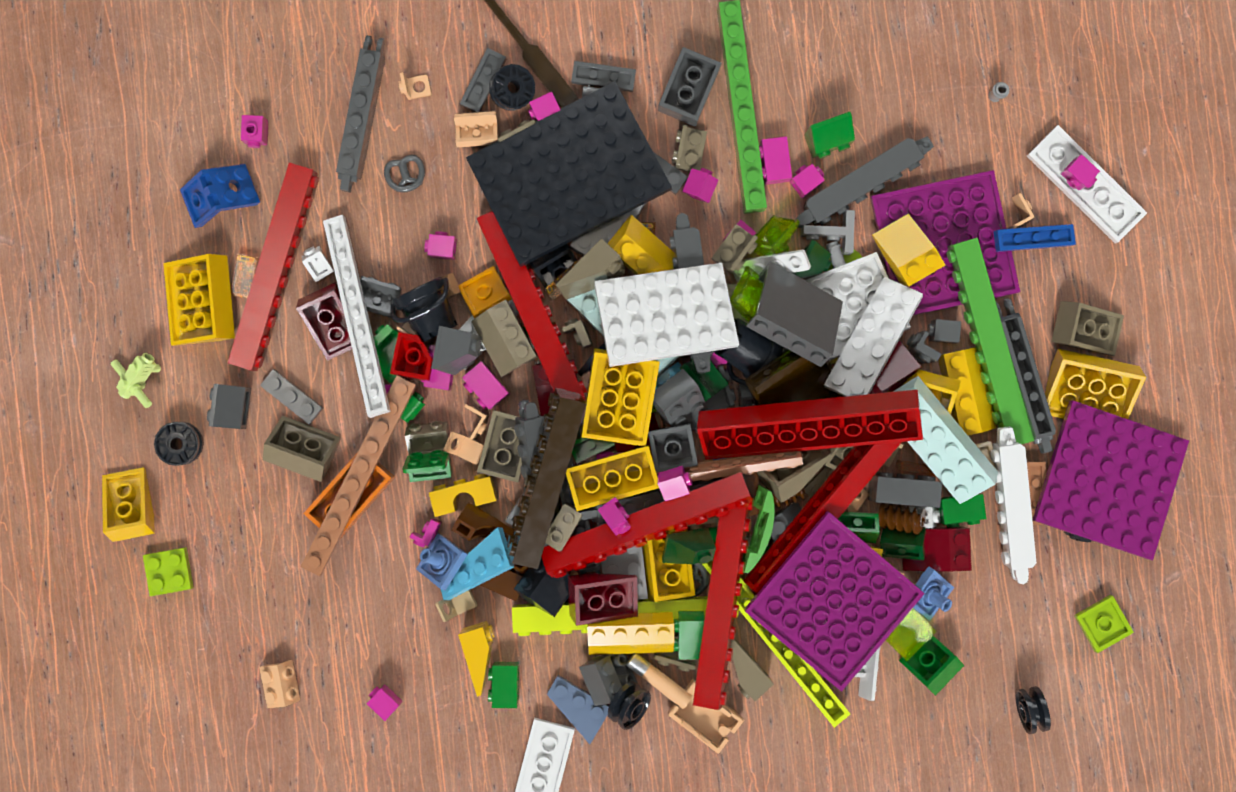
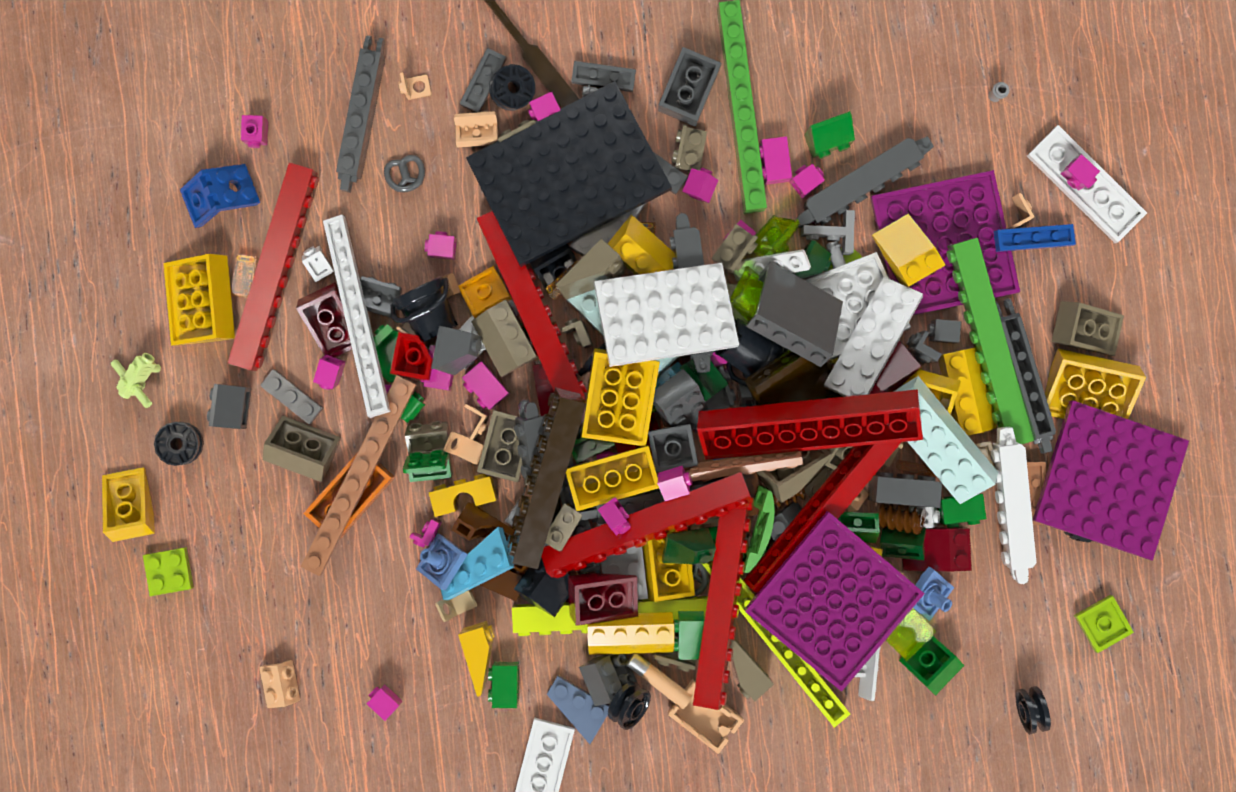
(329, 372): none -> dark pink brick

